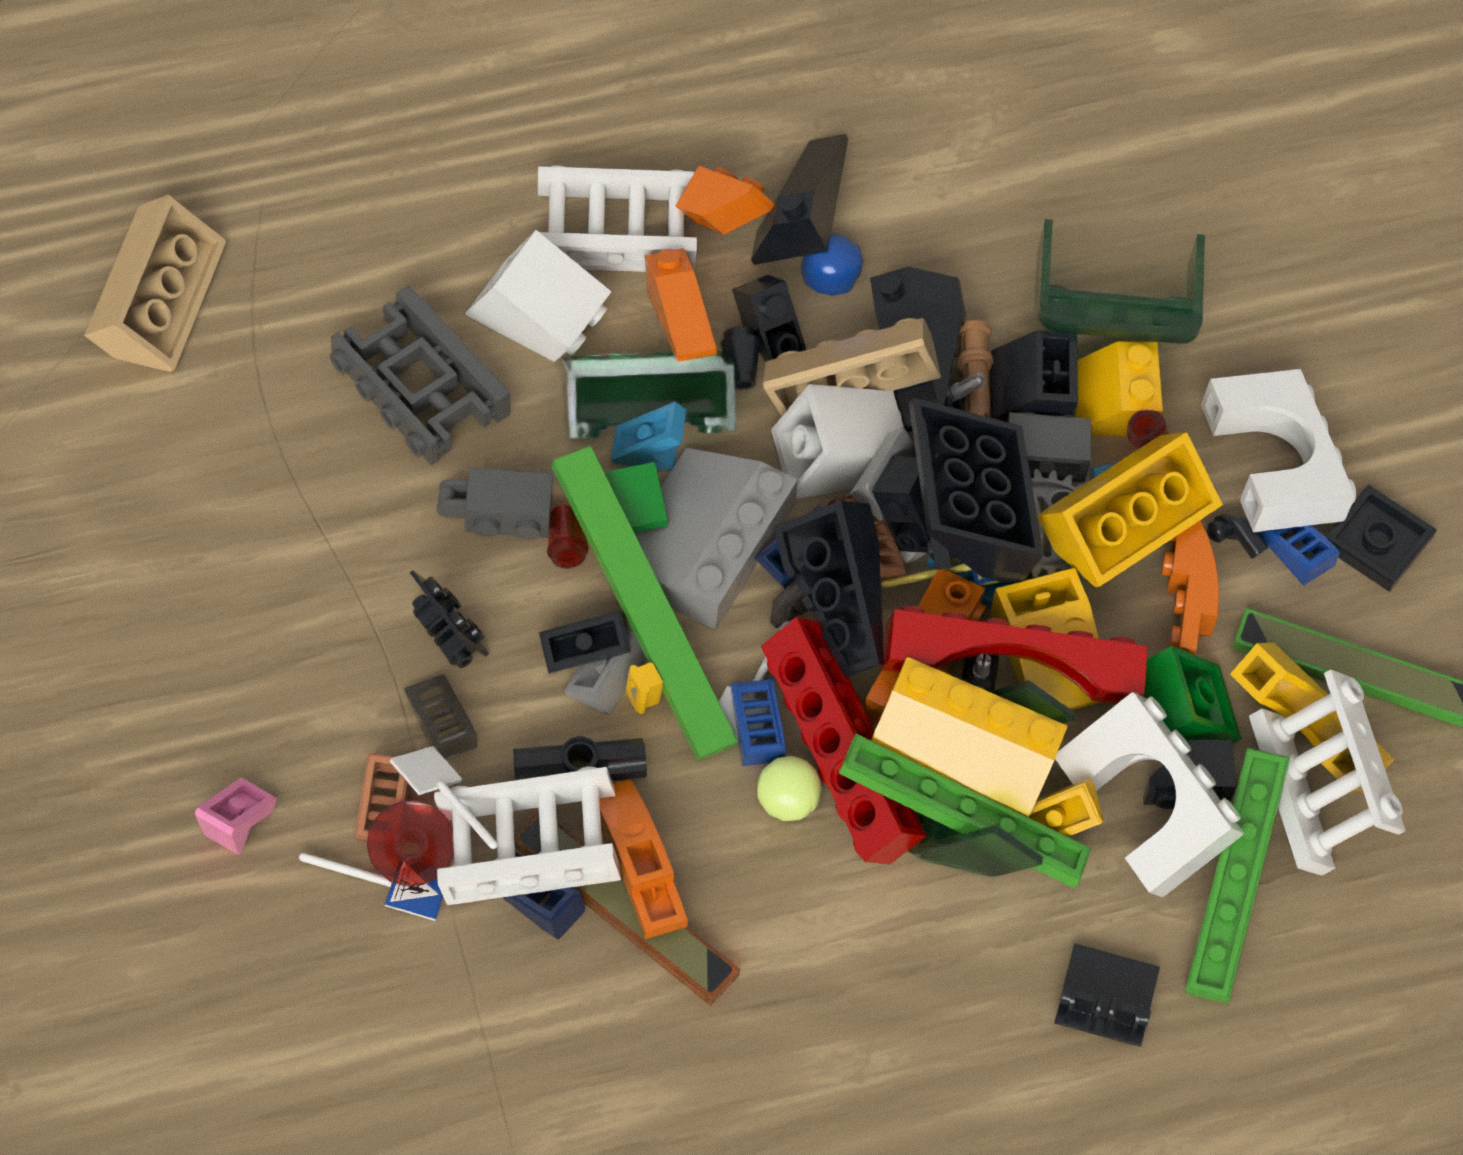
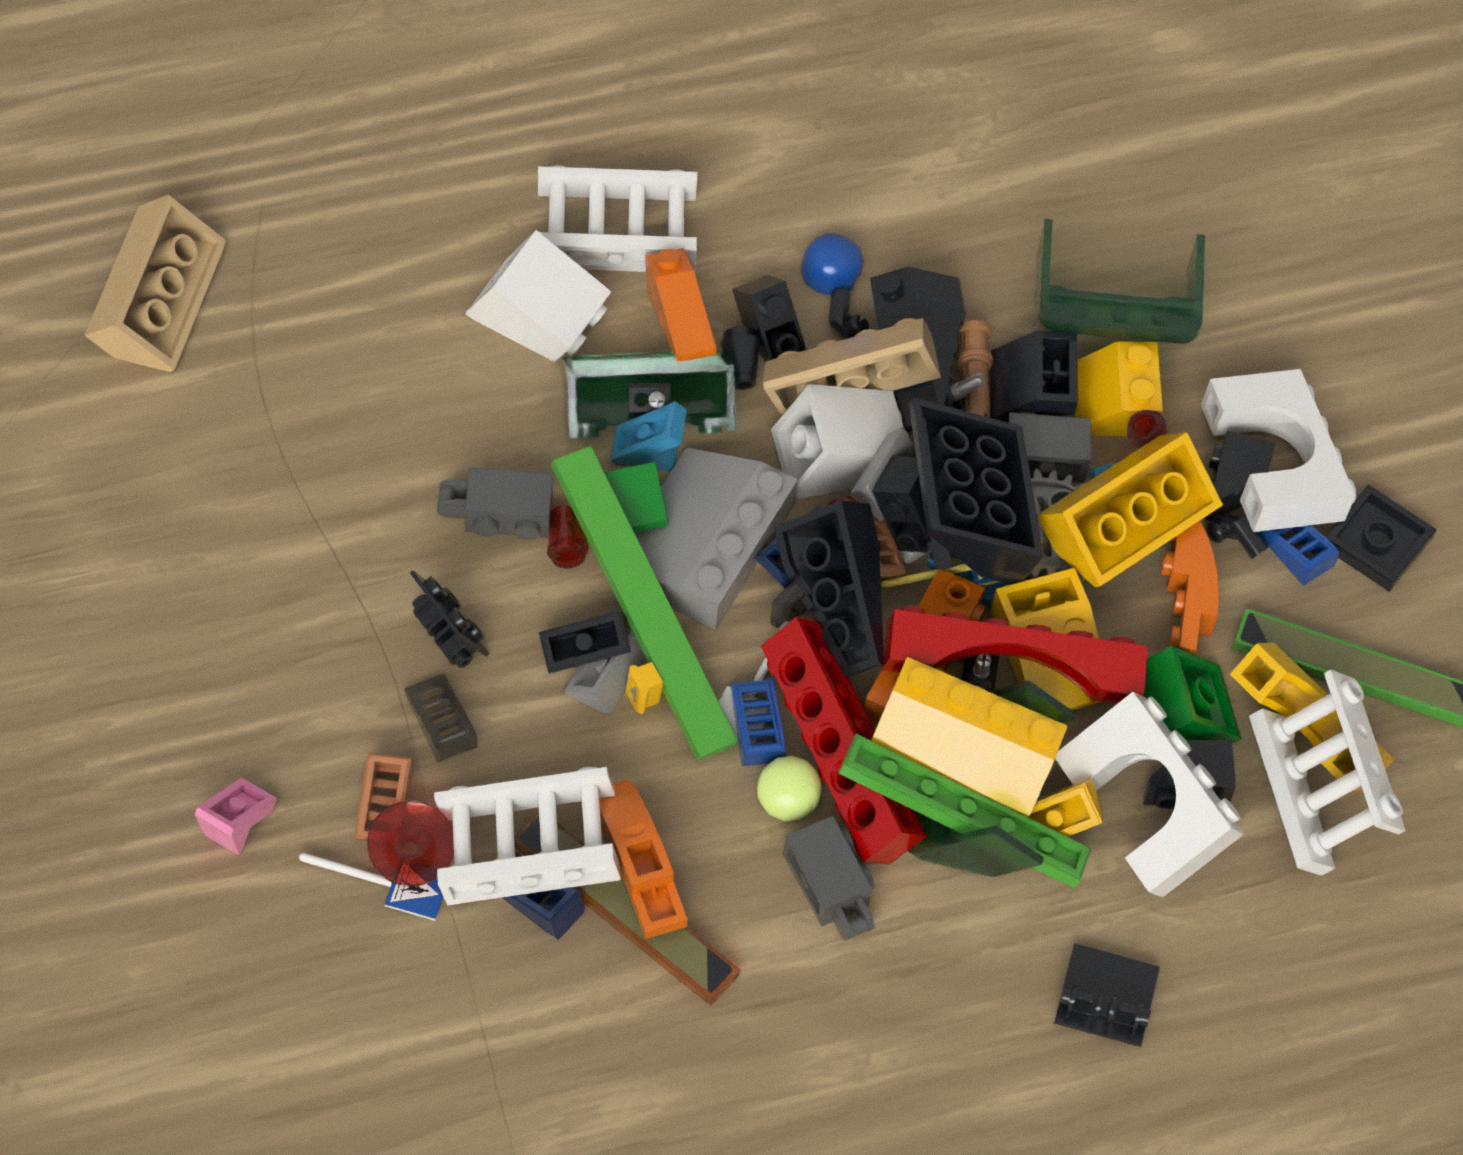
(429, 771): white piece -> none
(444, 357): dark grey fence -> none
(622, 758): black piece -> none
(658, 396): none -> black piece
(722, 201): orange slope -> none
(805, 205): black wedge -> none
(831, 876): none -> dark grey brick
(841, 319): none -> black arm
(1233, 464): none -> black slope
(1237, 878): bright green tile -> none

